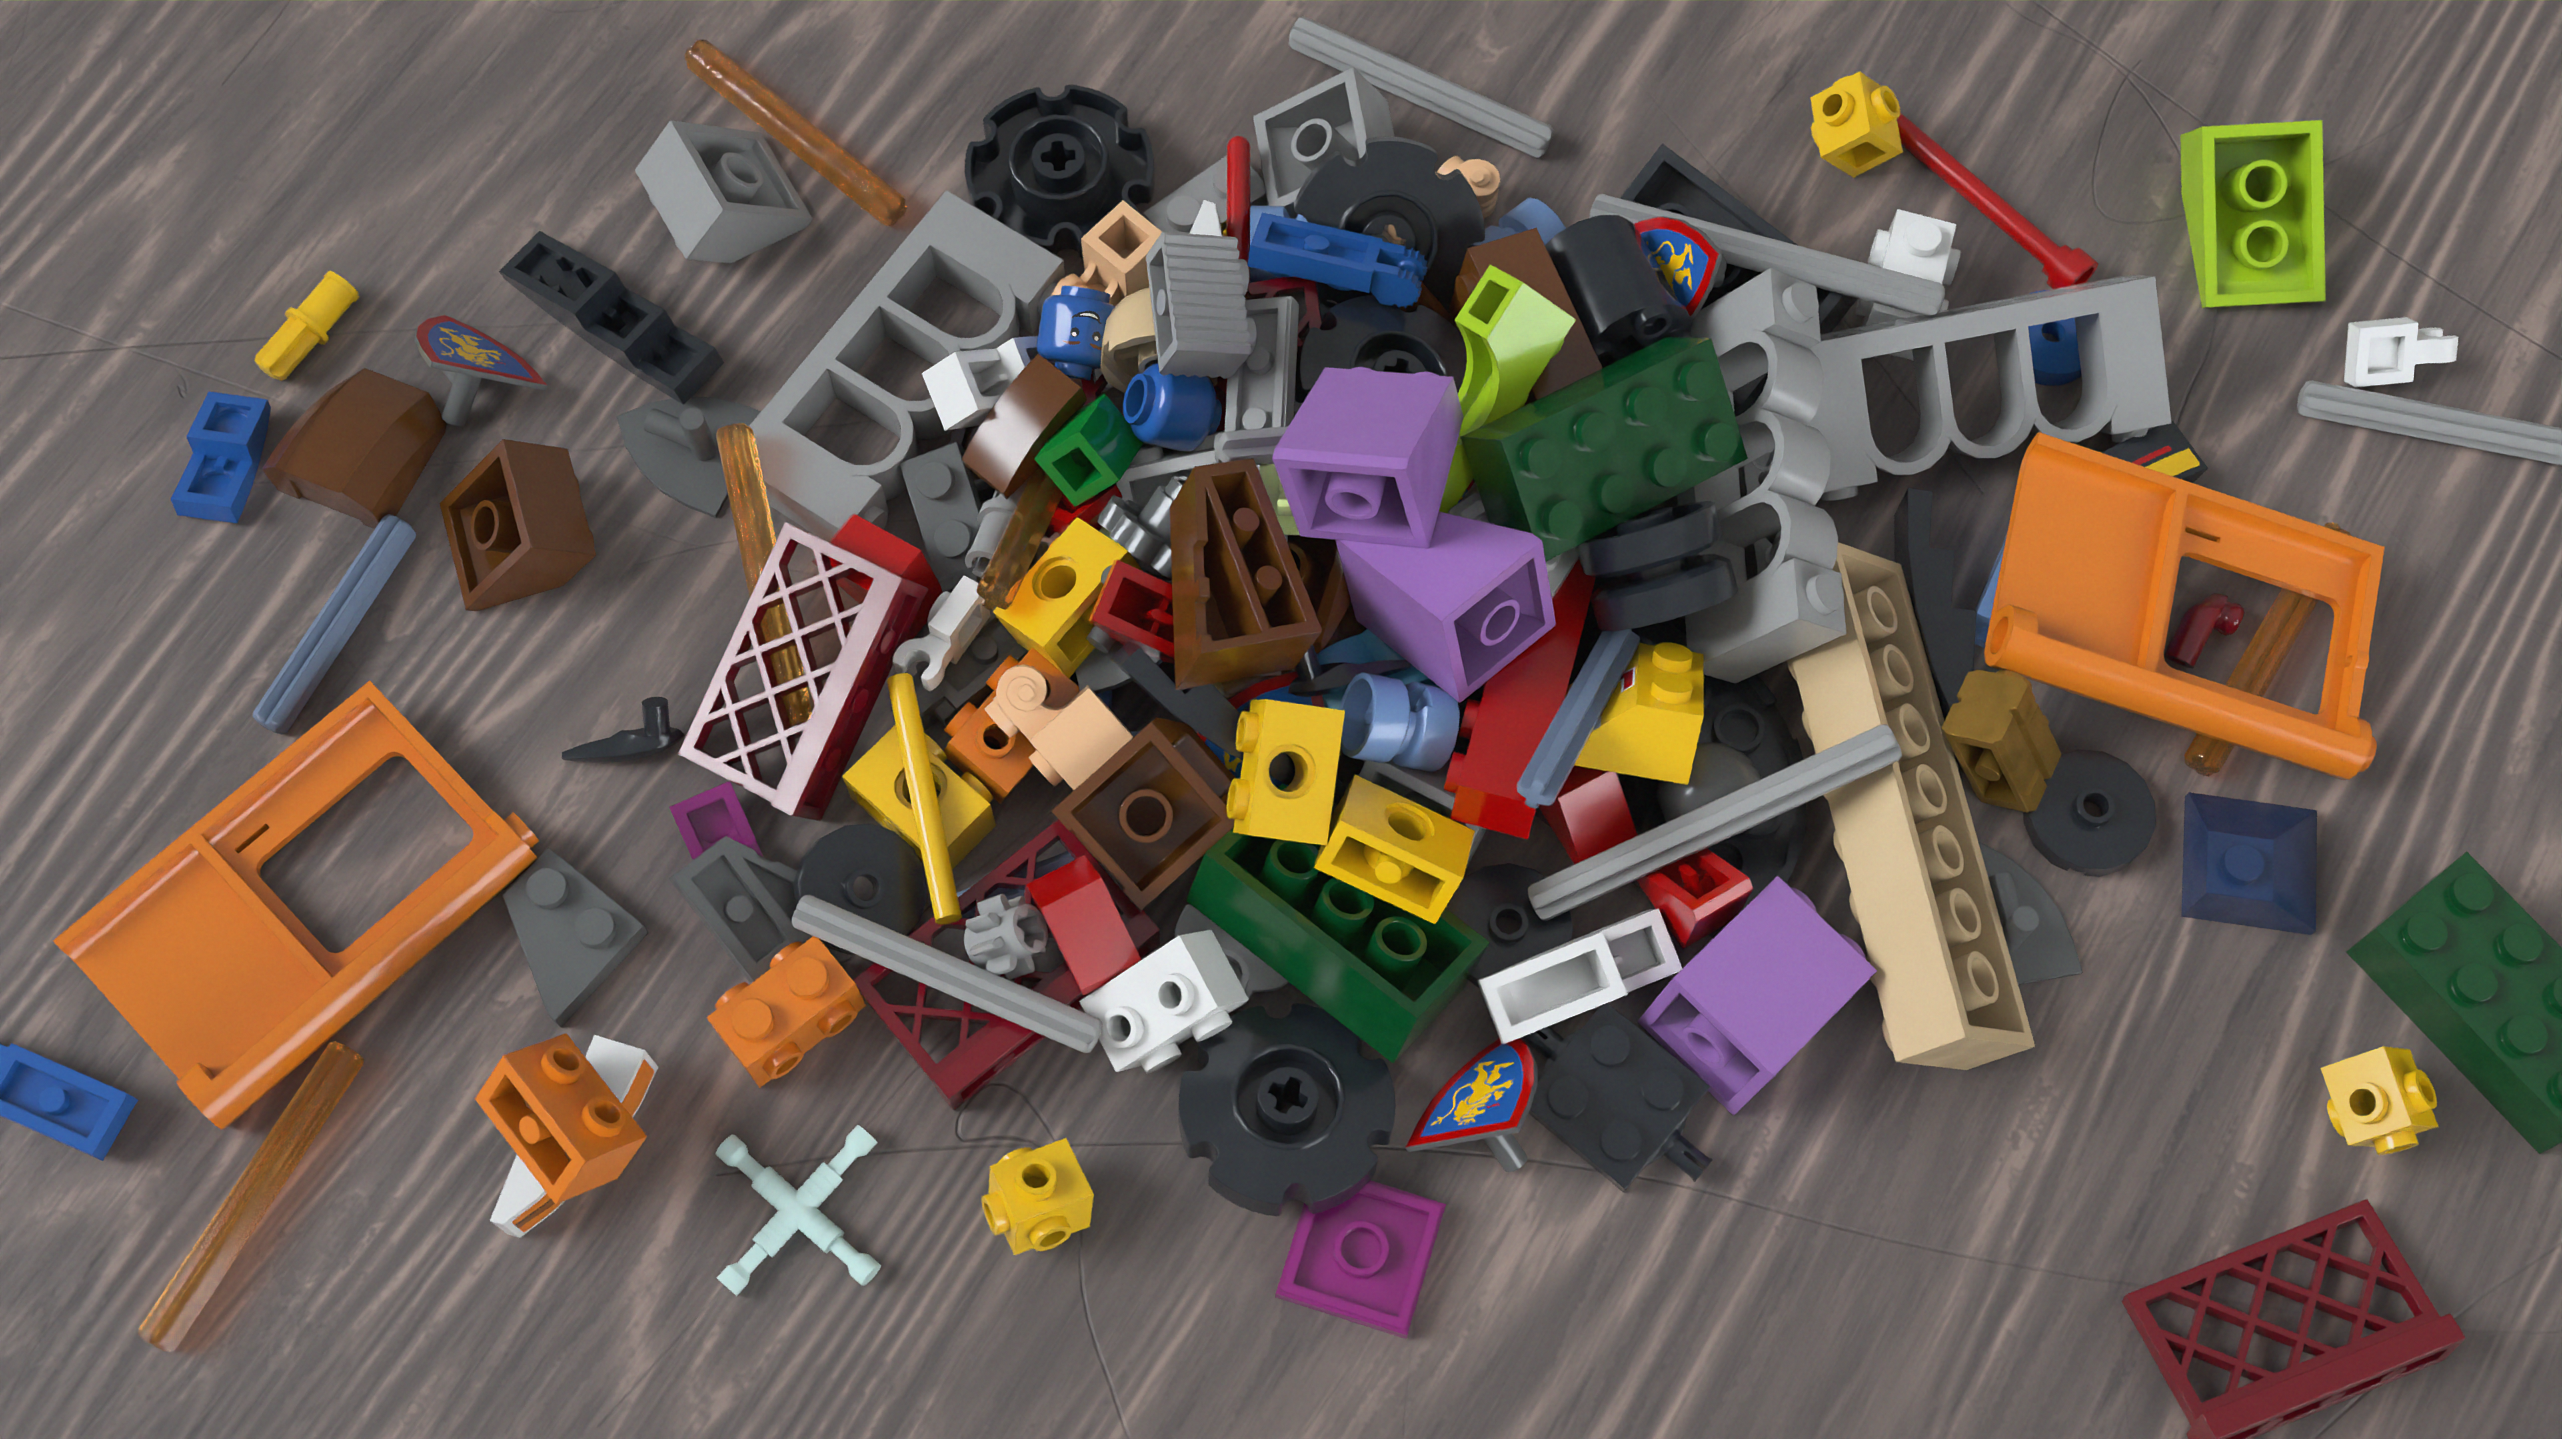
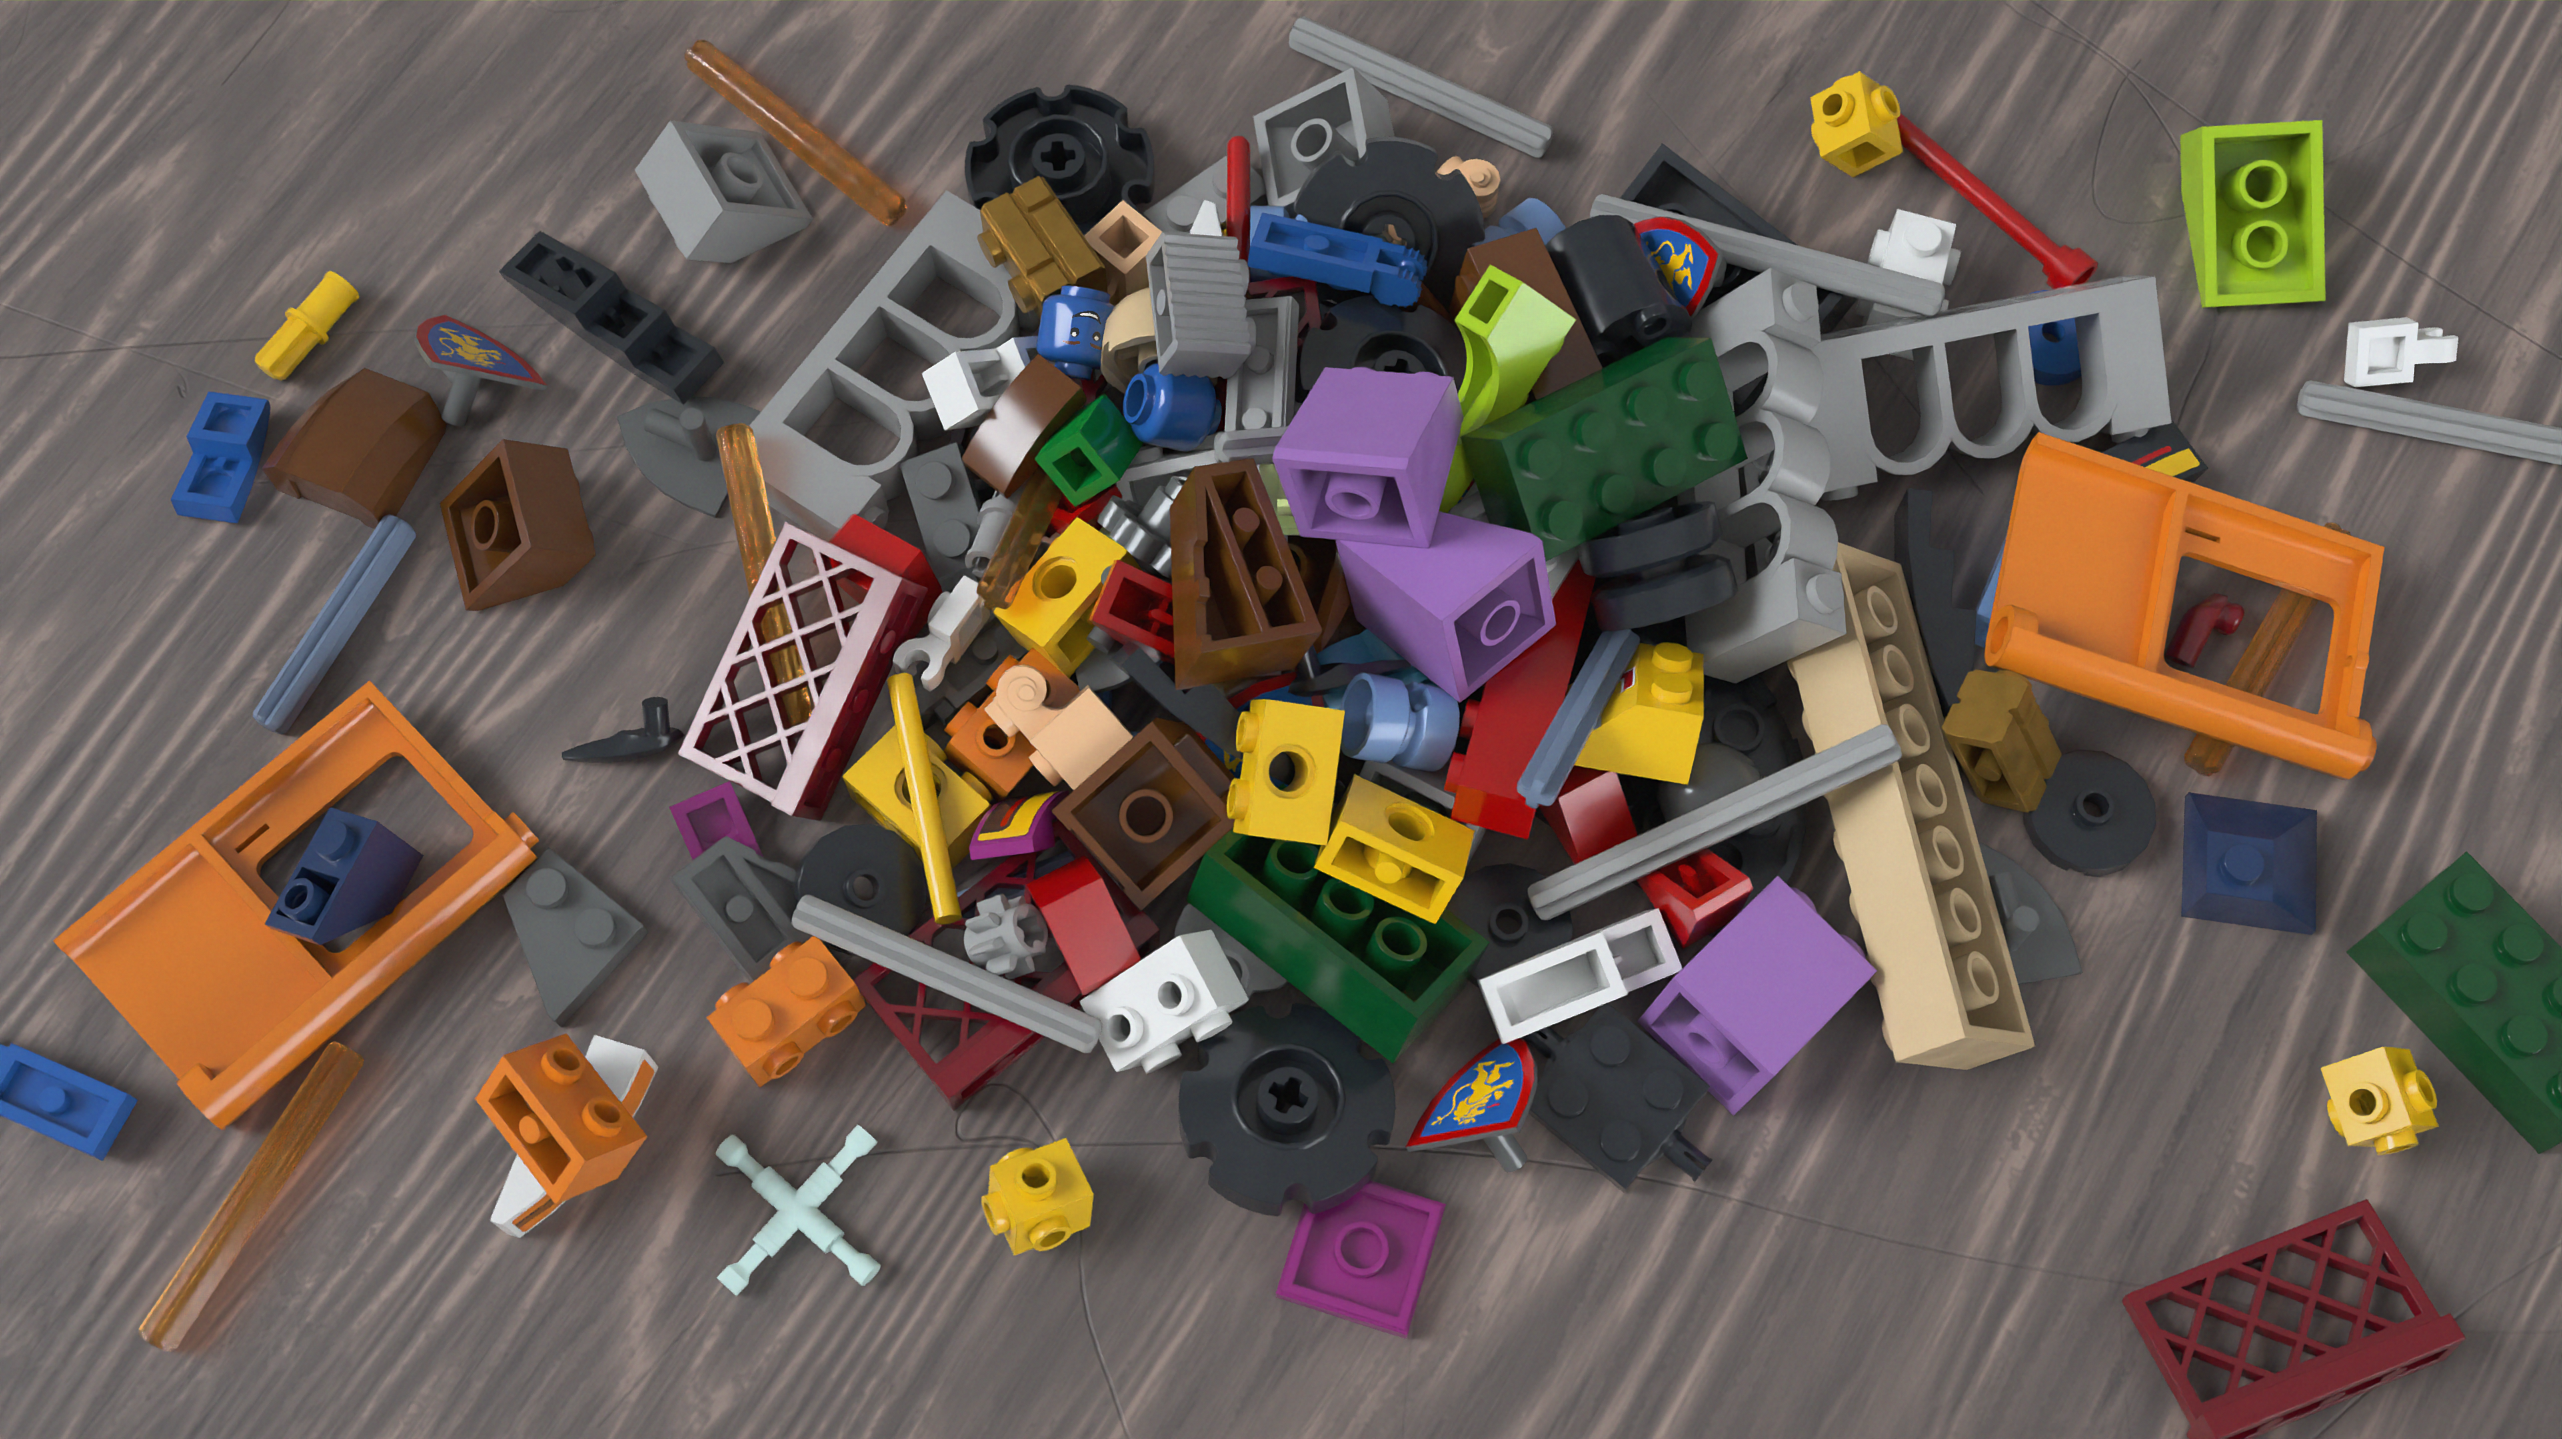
(344, 879): none -> dark blue slope
(1016, 826): none -> slope
(1038, 245): none -> pearl gold brick

